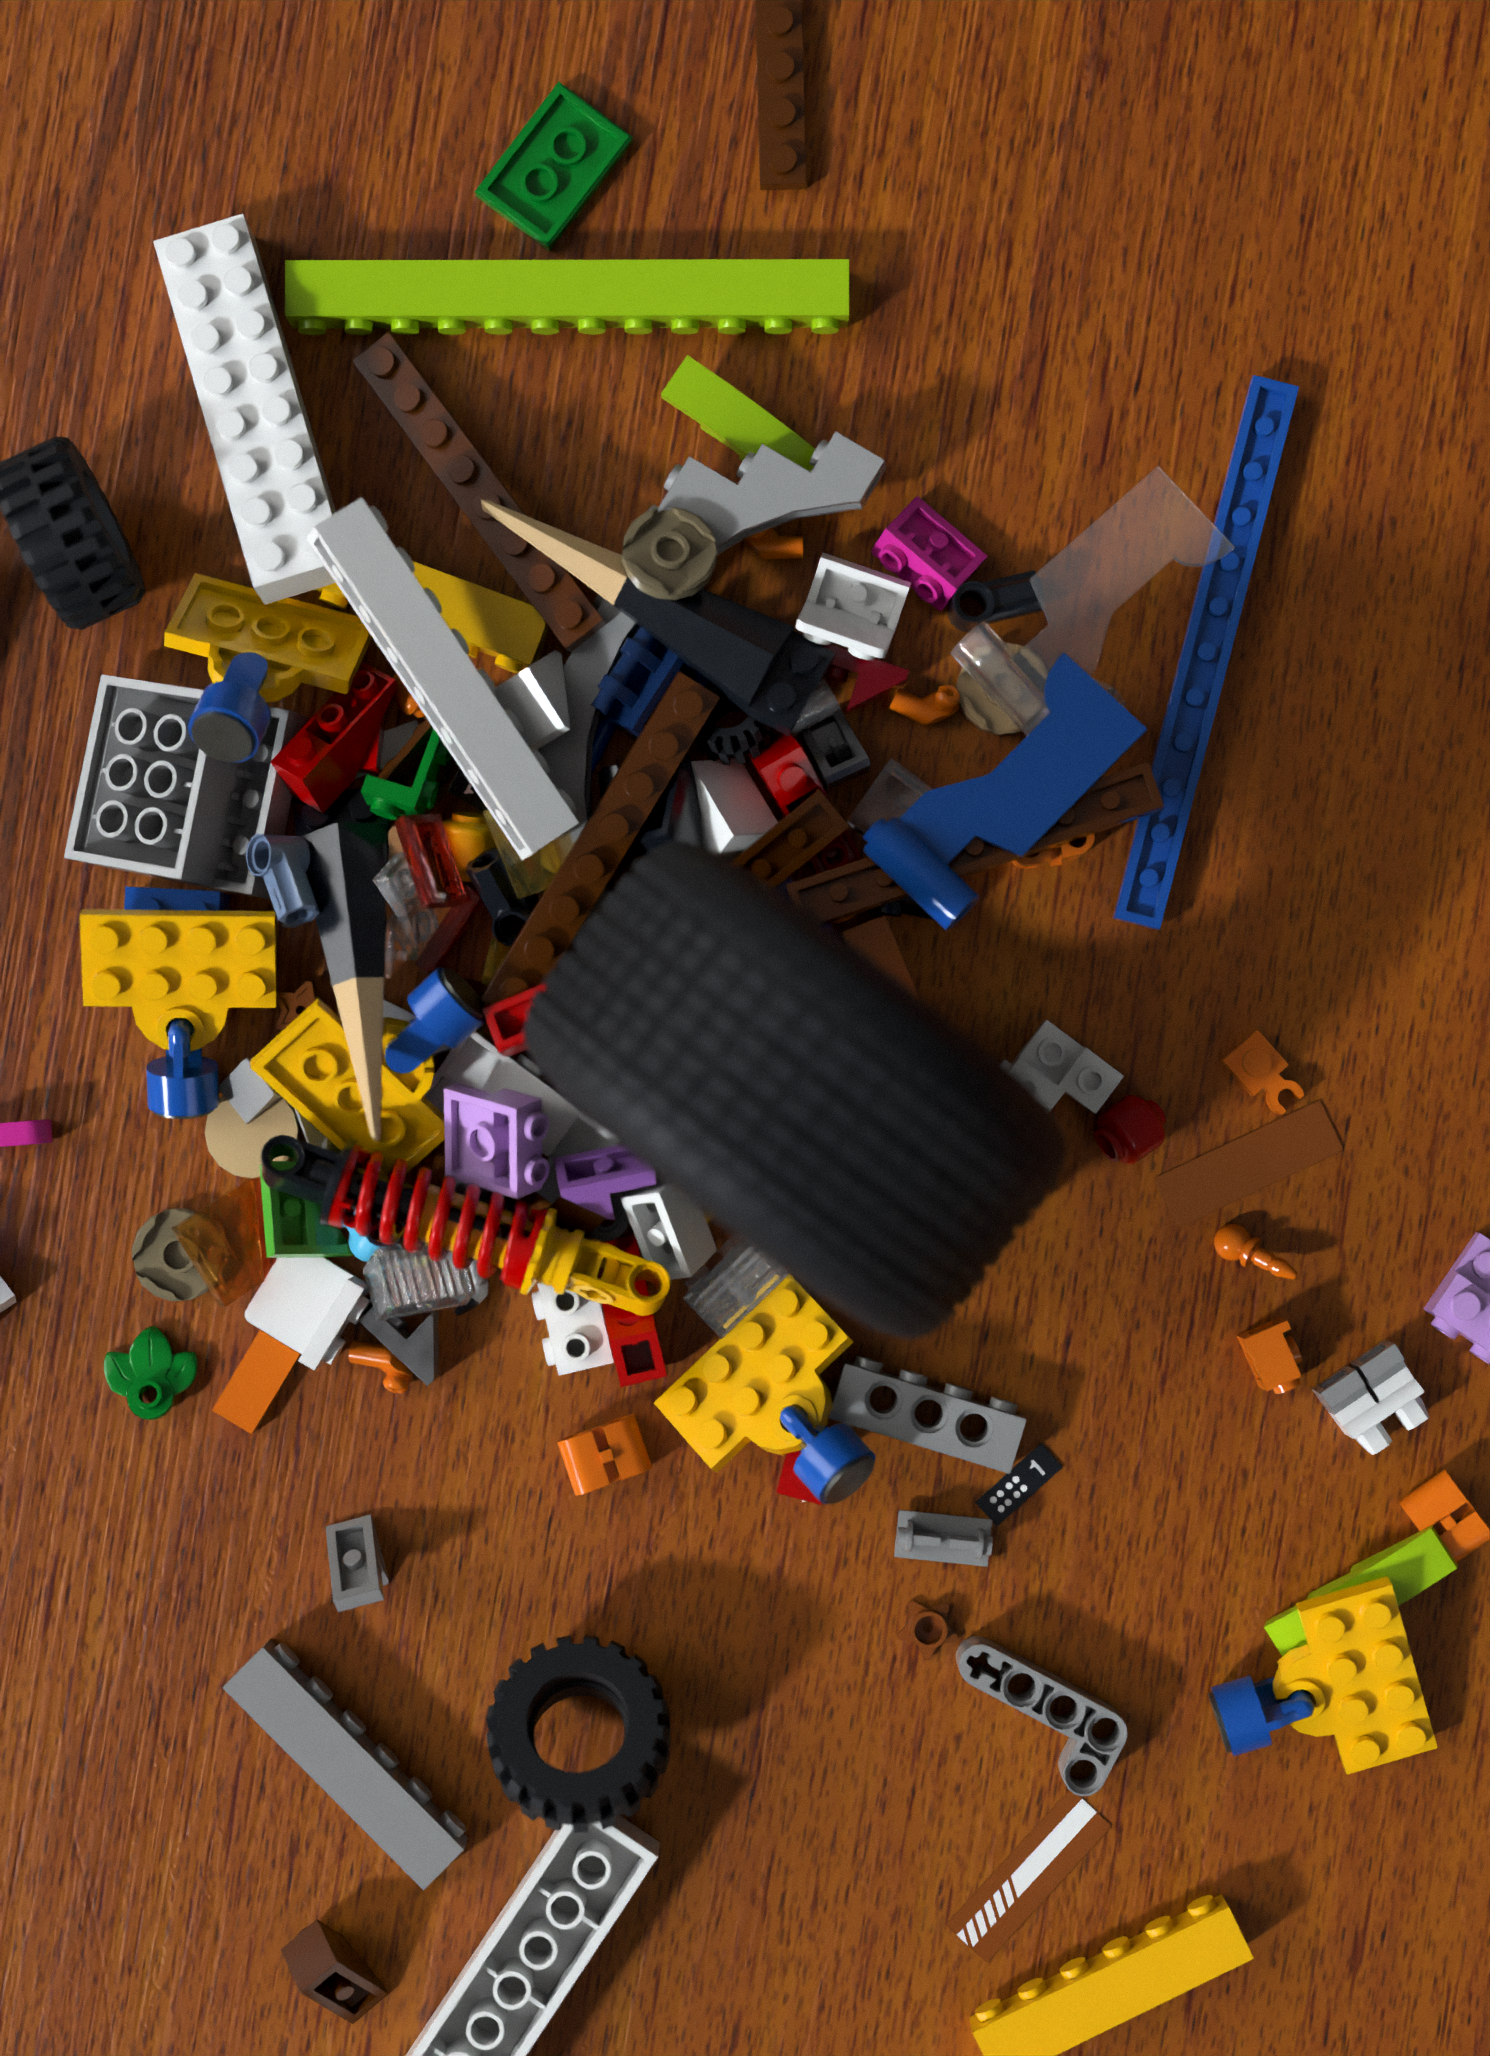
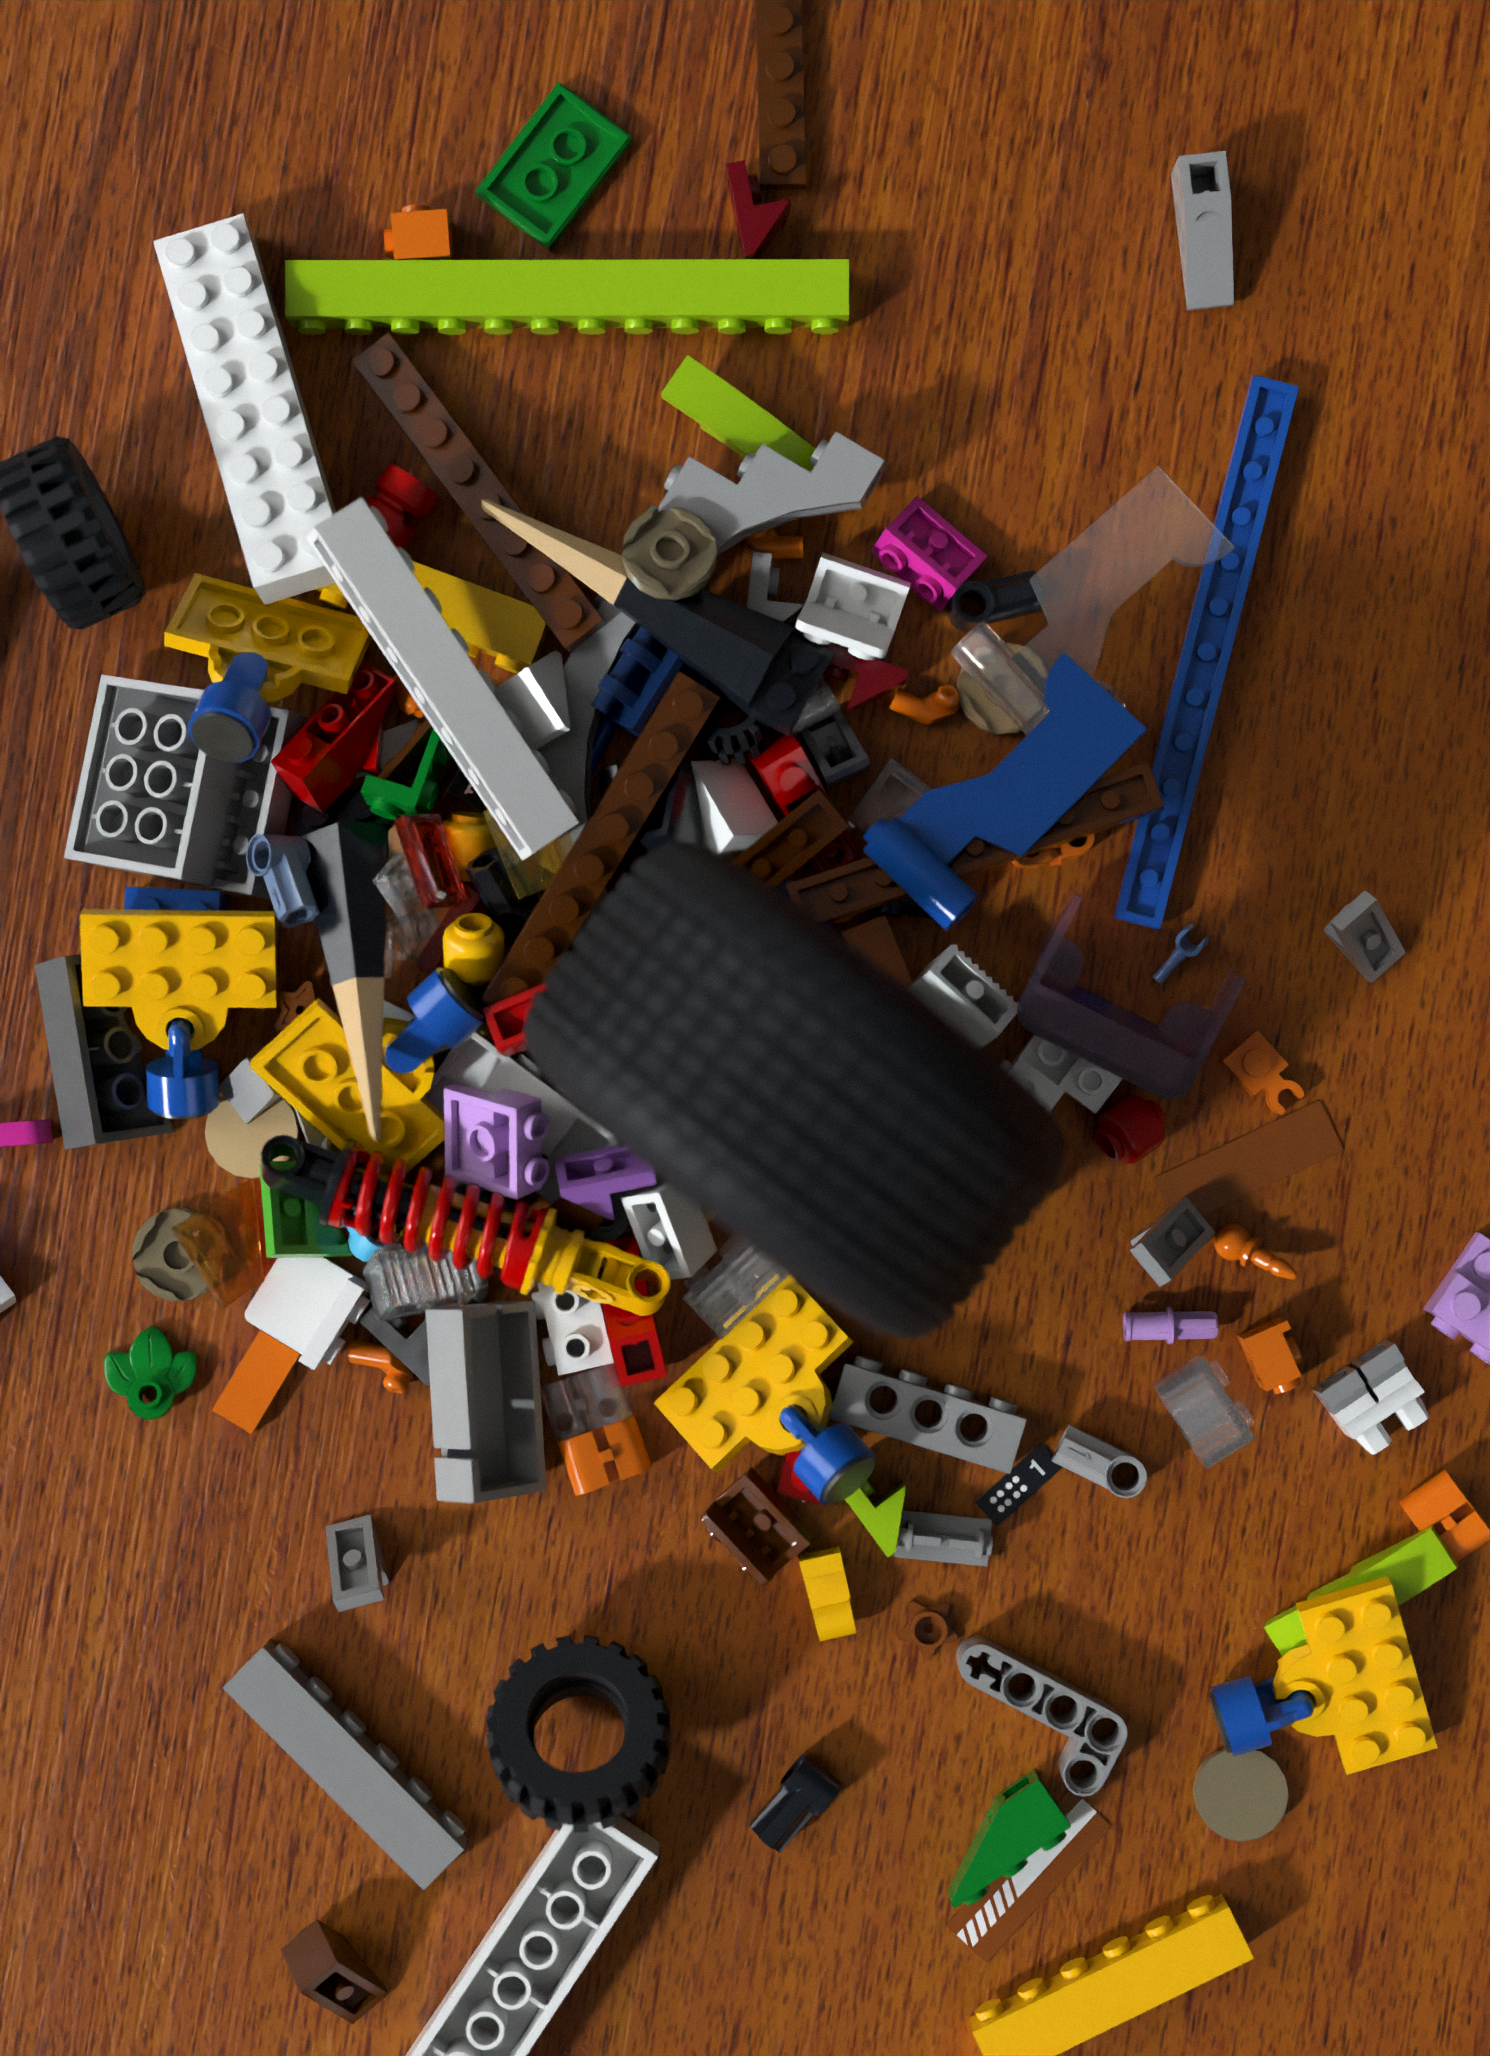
(93, 1063): none -> dark grey wedge
(401, 503): none -> red wheel
(419, 234): none -> orange brick
(473, 948): none -> yellow head
(486, 1401): none -> light grey piece
(585, 1401): none -> clear piece
(756, 223): none -> dark red slope
(756, 1526): none -> reddish brown bracket
(765, 582): none -> light grey slope
(803, 1792): none -> black piece
(828, 1592): none -> yellow leg
(882, 1515): none -> lime slope
(965, 995): none -> white brick
(1014, 1828): none -> green slope
(1096, 1460): none -> light grey piece
(1148, 1055): none -> windscreen
(1170, 1325): none -> lavender axle
(1171, 1241): none -> light grey slope
(1182, 950): none -> medium blue hand
(1204, 229): none -> light grey slope
(1205, 1411): none -> clear brick
(1240, 1794): none -> dark tan tile
(1365, 936): none -> light grey slope

